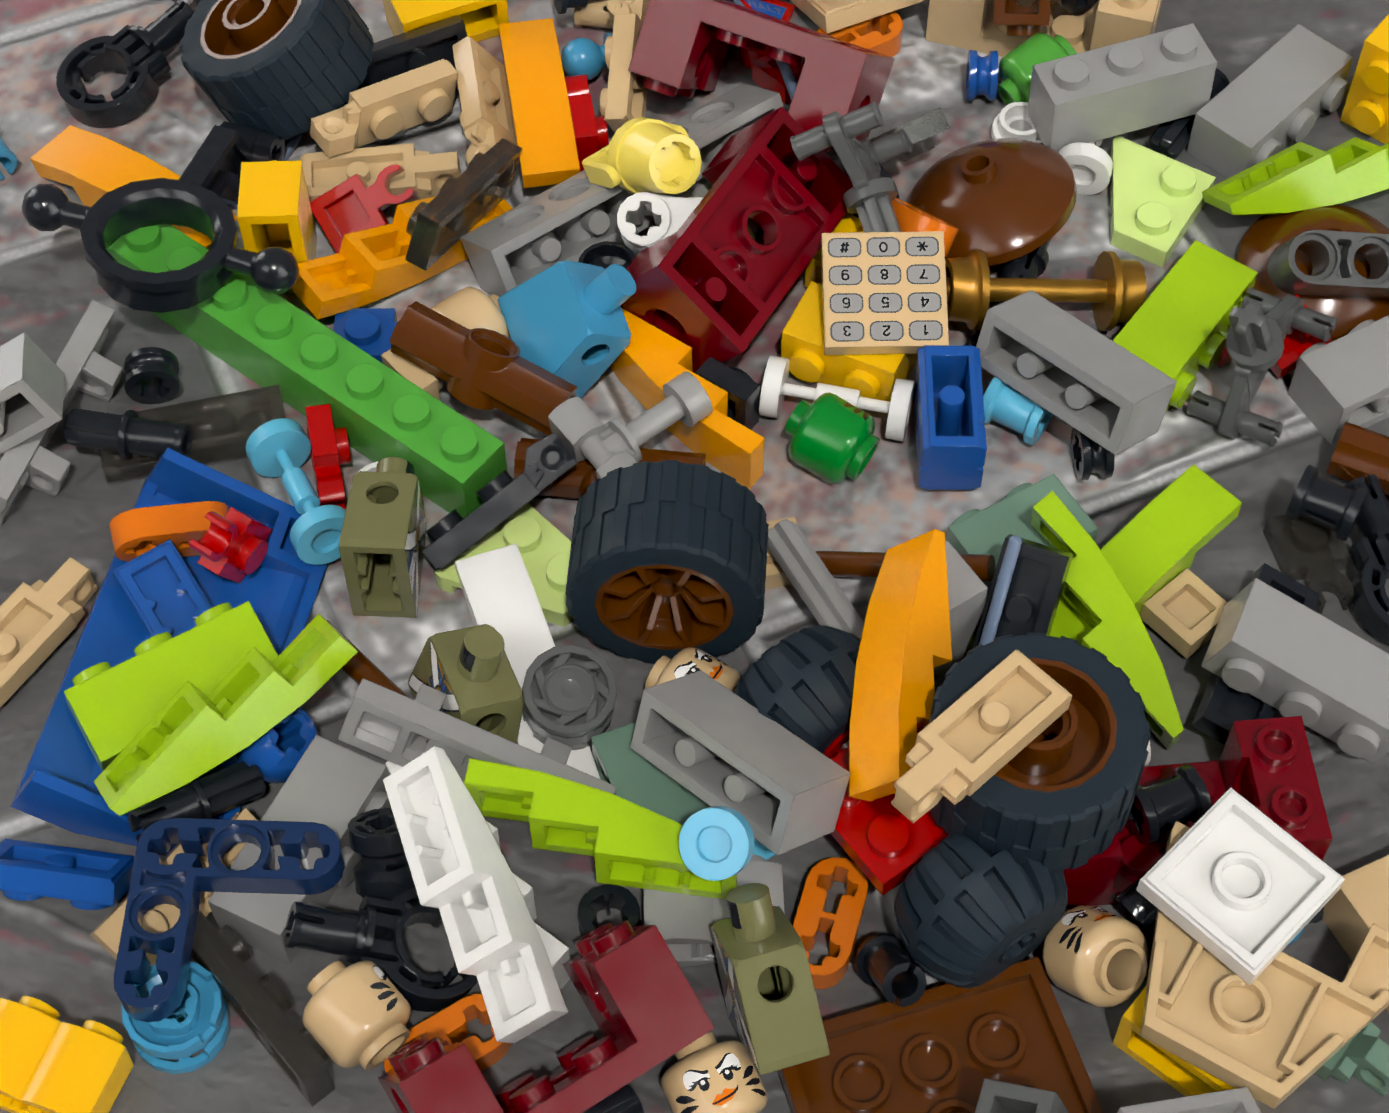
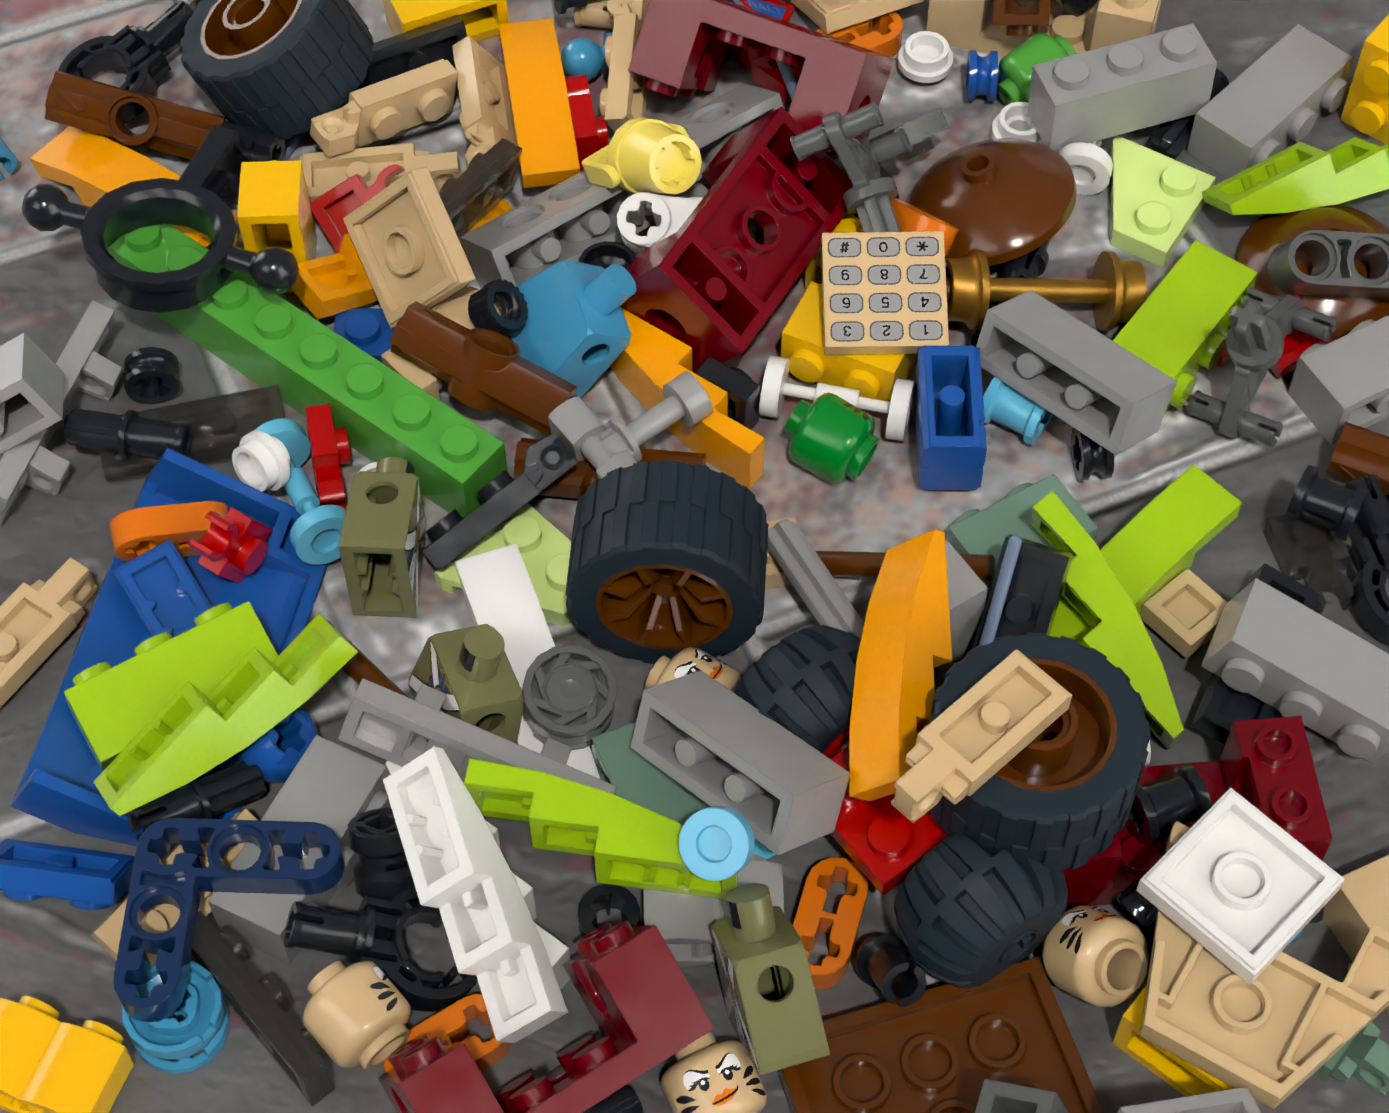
(100, 110): none -> reddish brown piece
(262, 461): none -> white plate
(409, 245): none -> tan tile
(507, 299): none -> black axle
(925, 57): none -> white plate

